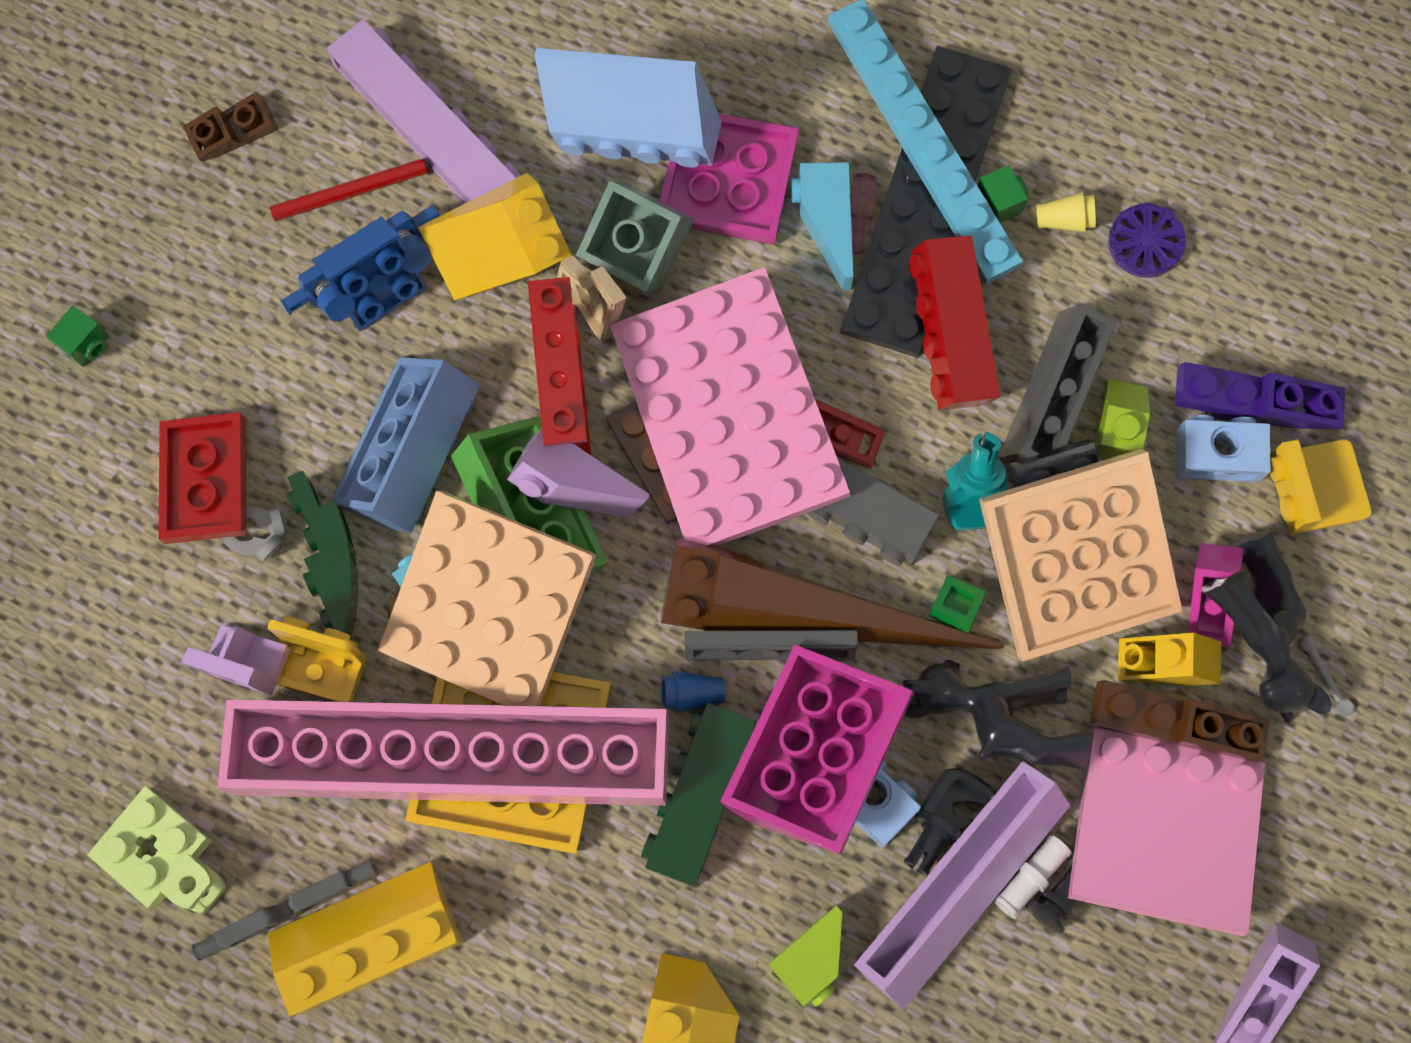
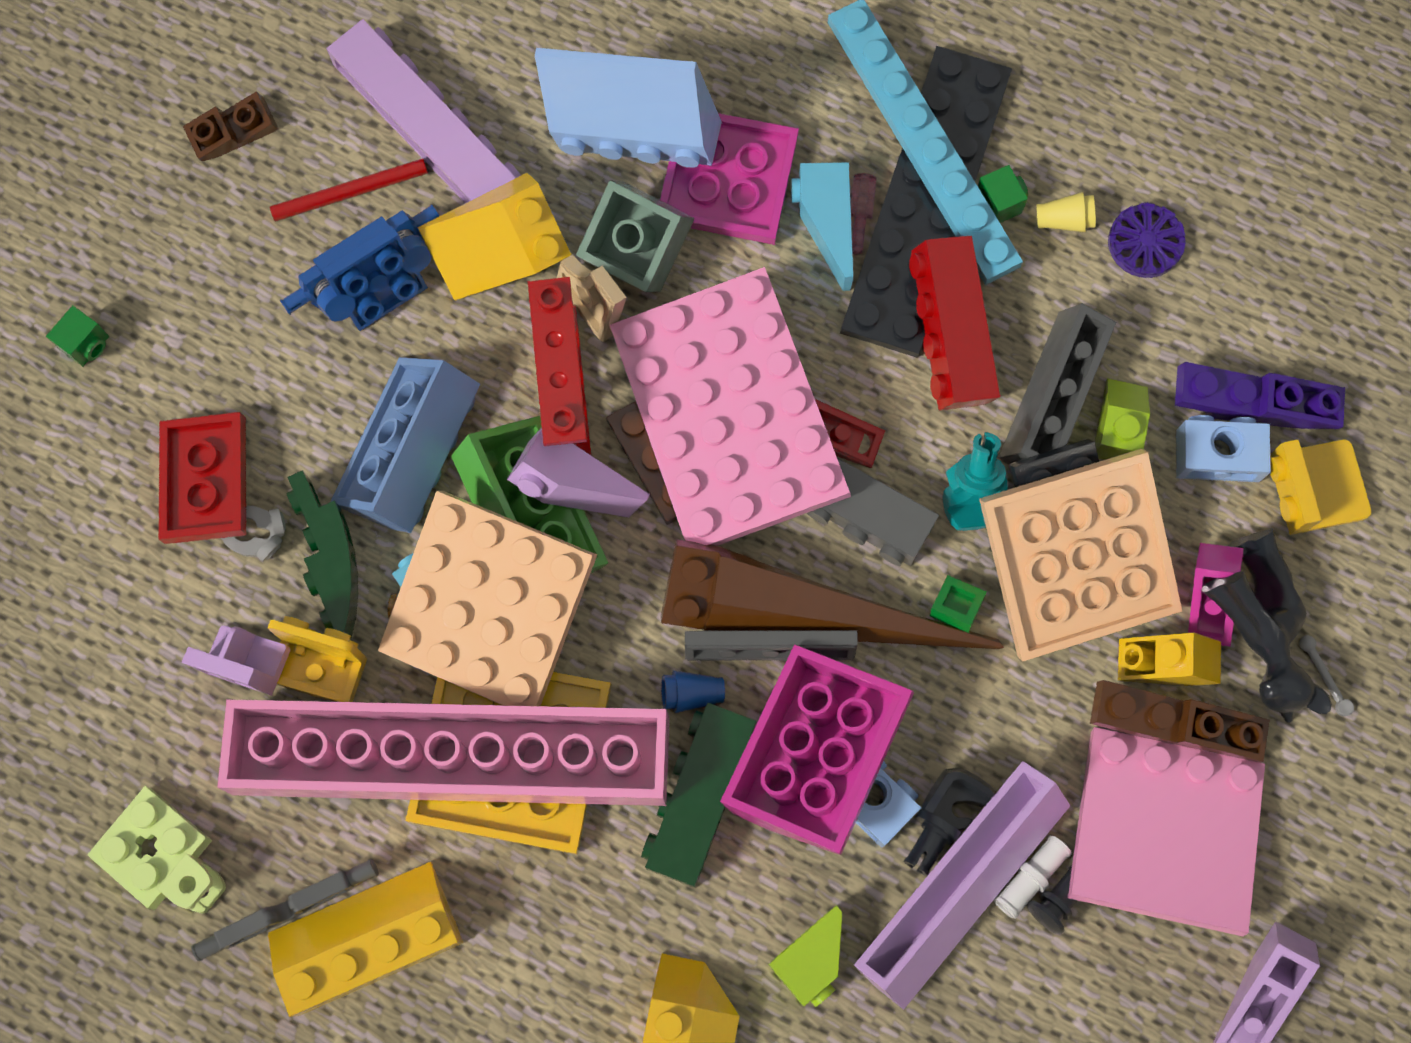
(992, 706): black animal -> none

